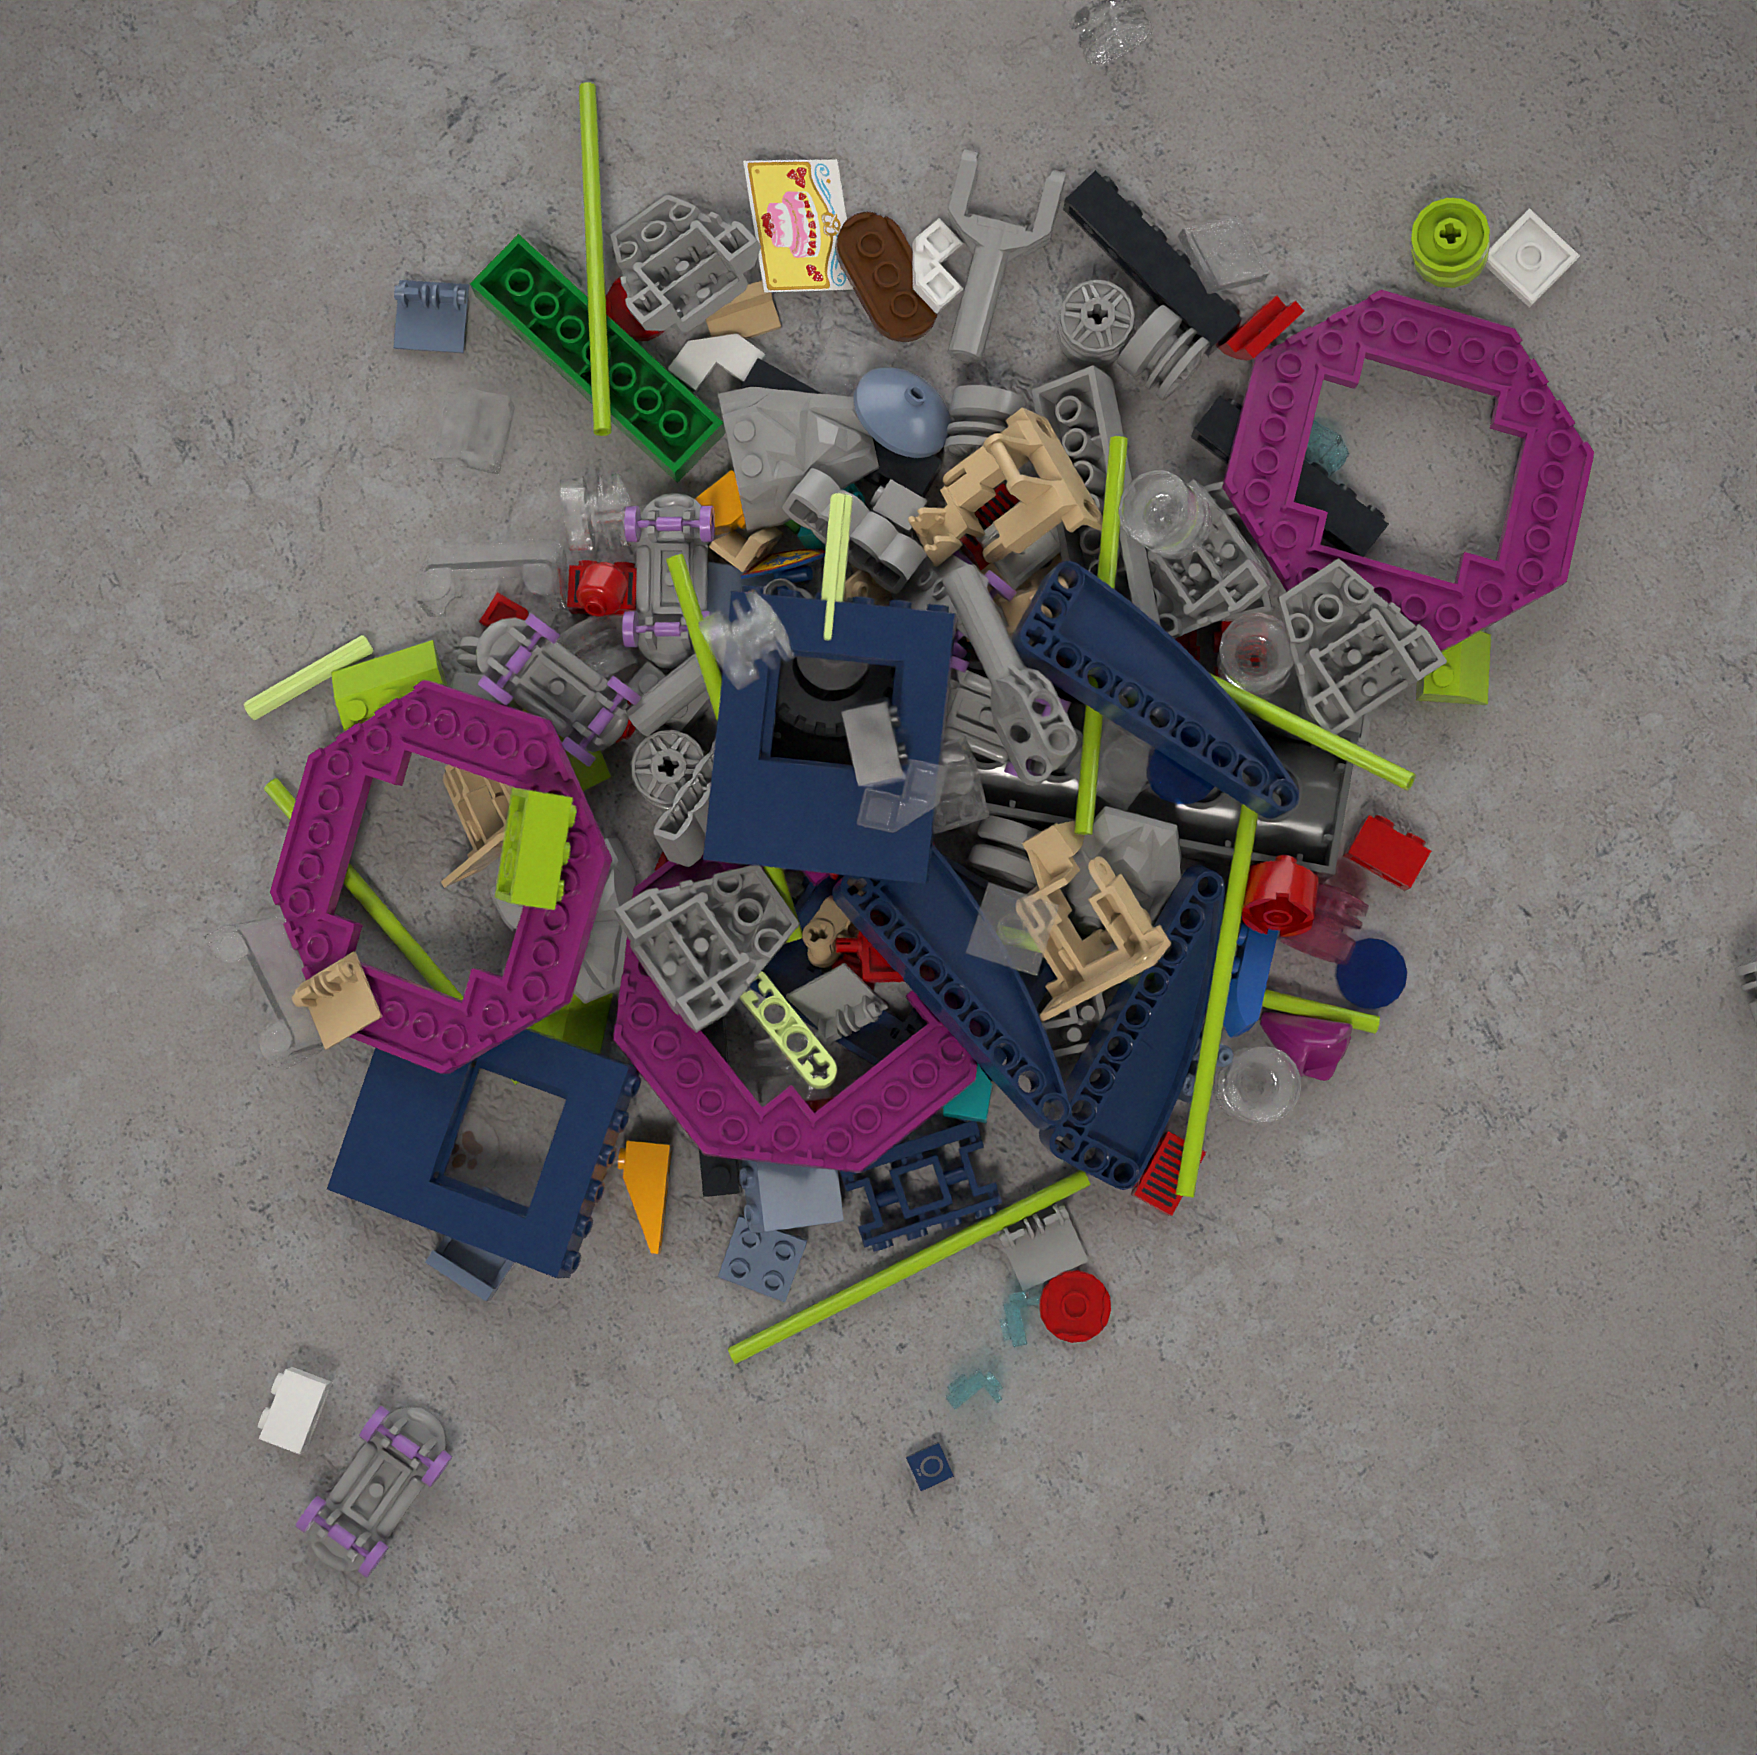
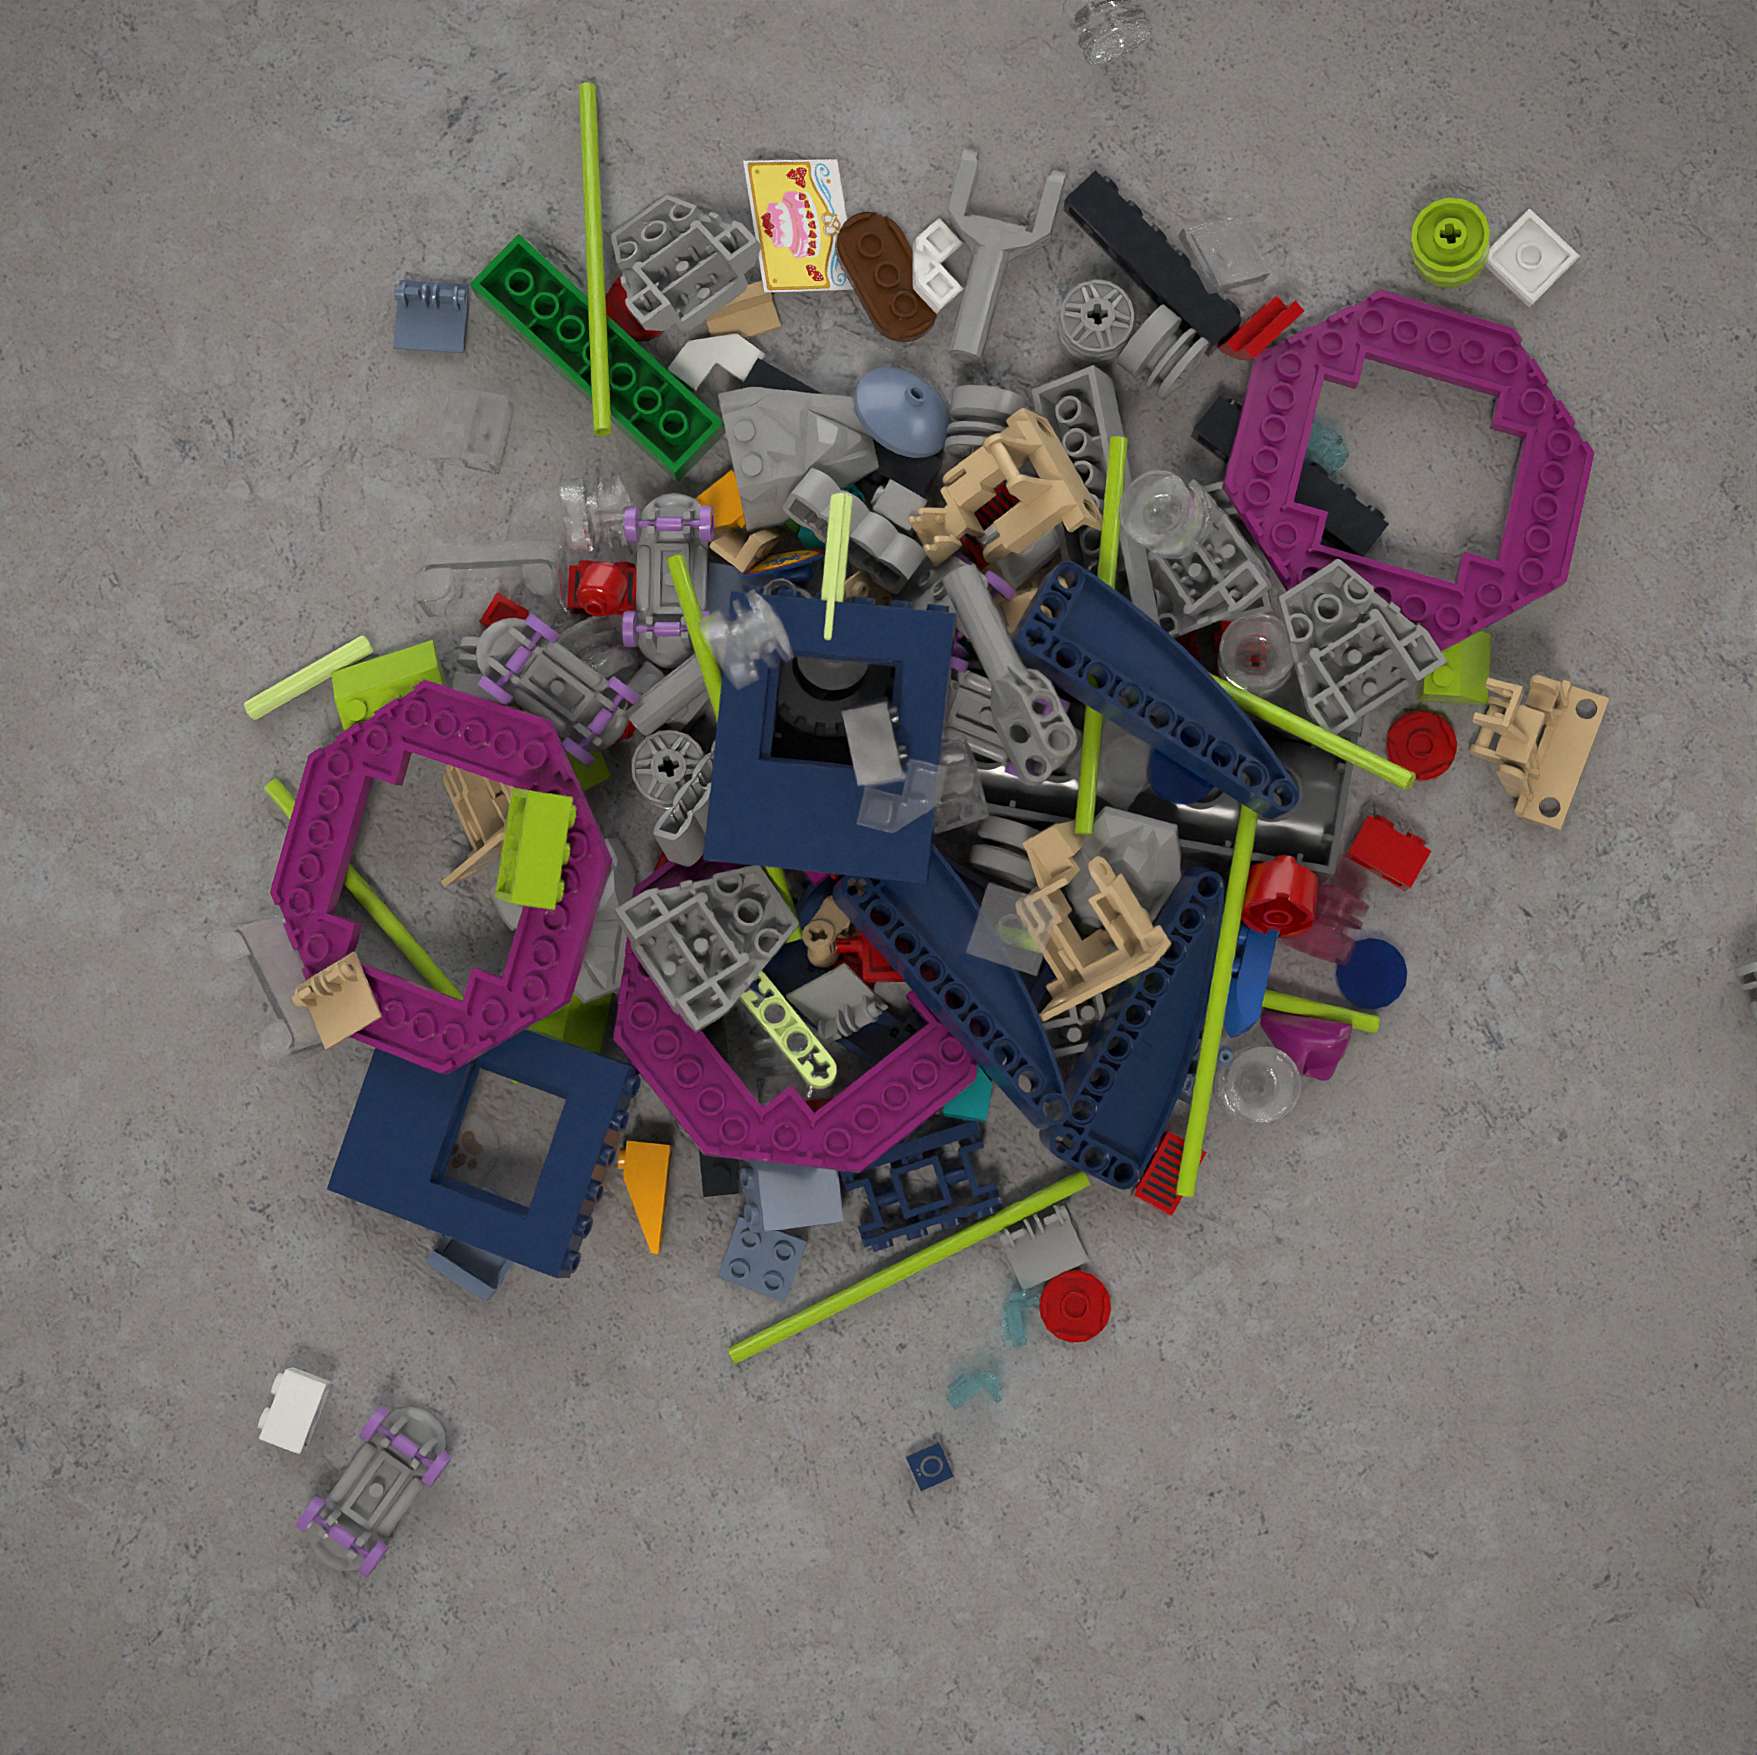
(1421, 744): none -> red tile
(1559, 760): none -> tan container

